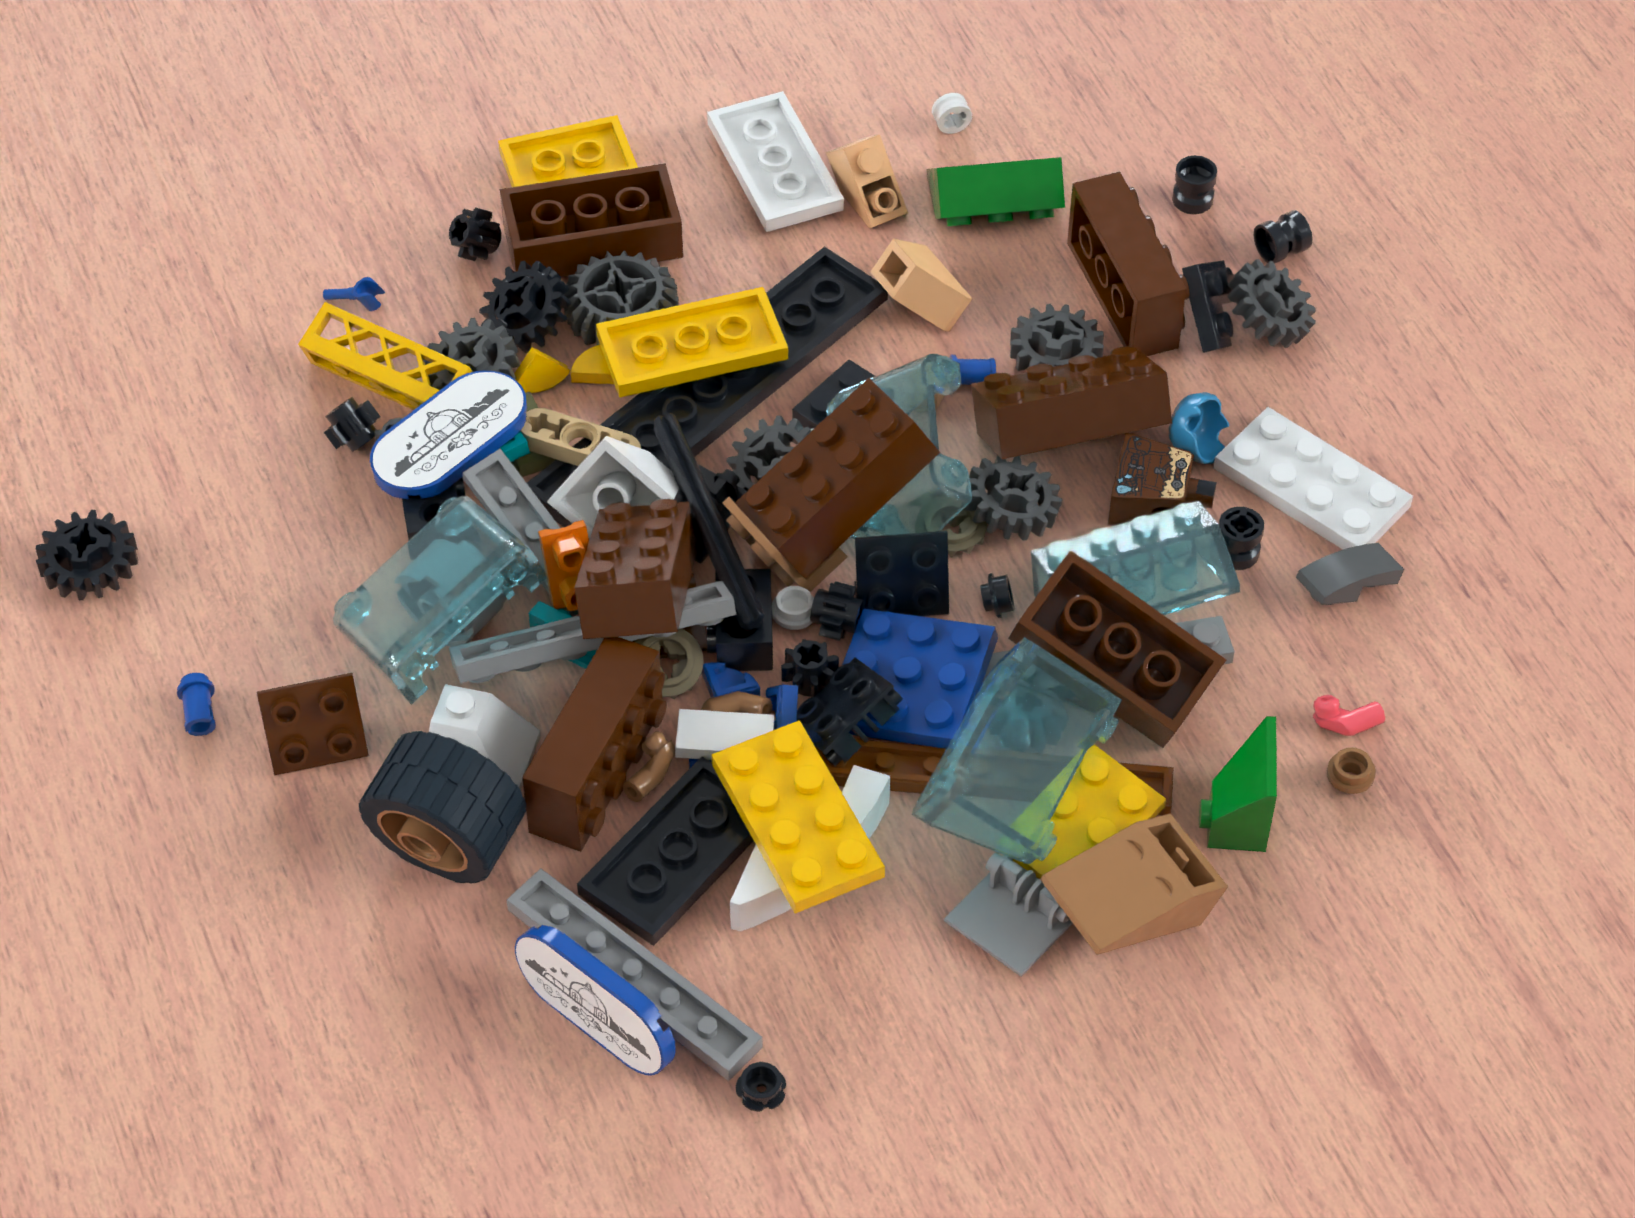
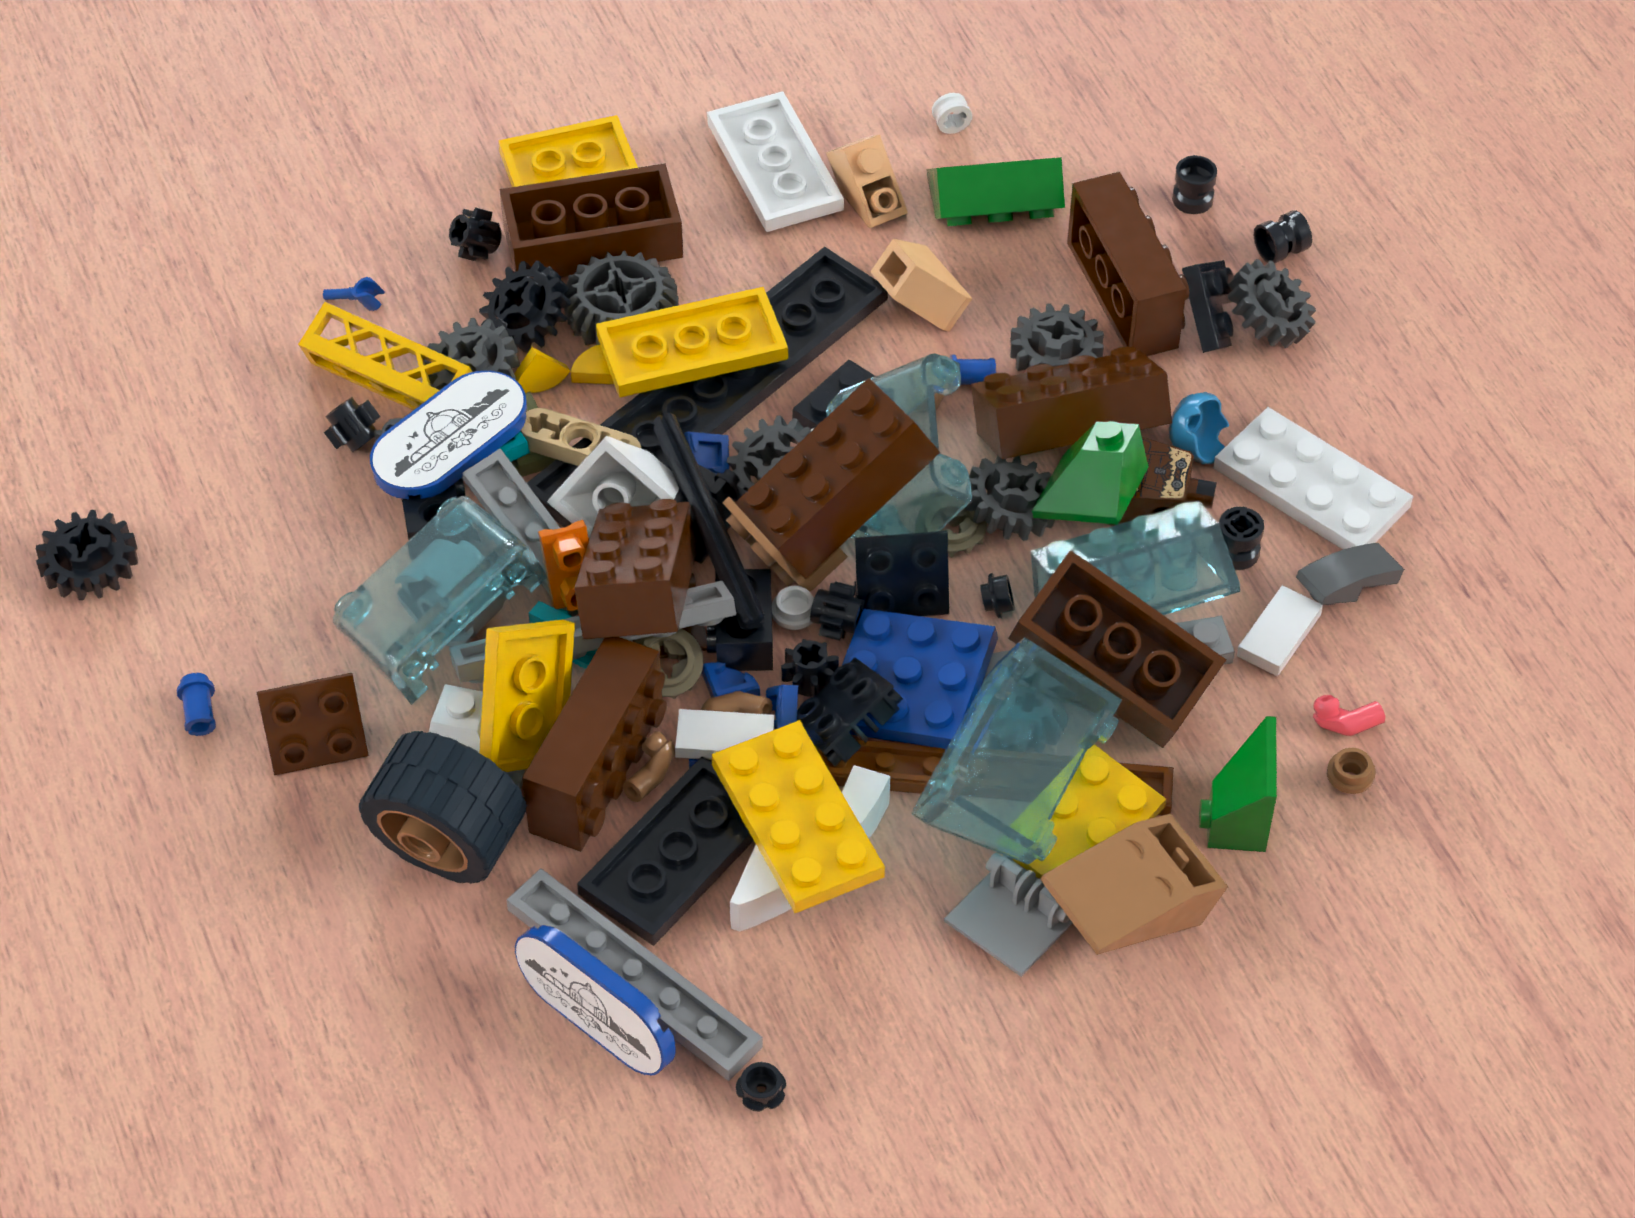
(524, 689): none -> yellow plate
(710, 450): none -> blue tile
(1096, 476): none -> green slope
(1279, 630): none -> white tile

